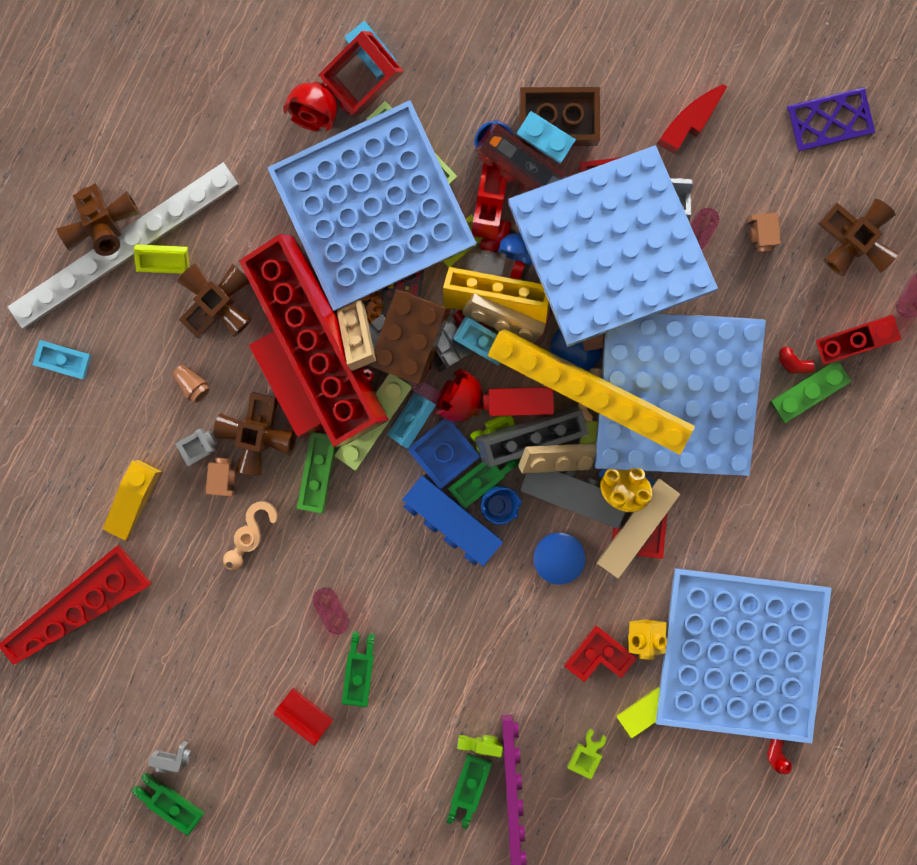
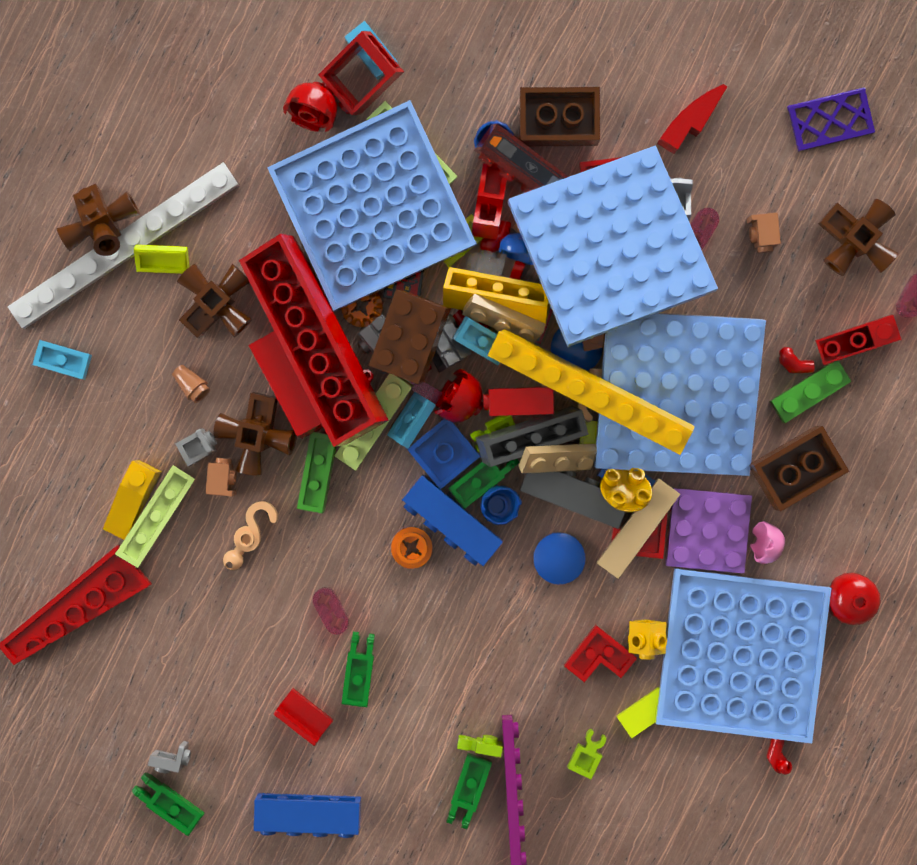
(155, 516): none -> yellowish green plate
(307, 814): none -> blue brick
(356, 335): tan plate -> none
(414, 559): none -> orange gear
(545, 137): medium azure plate -> none
(708, 531): none -> medium lavender plate
(768, 543): none -> bright pink hair
(798, 468): none -> reddish brown brick
(854, 599): none -> red cylinder

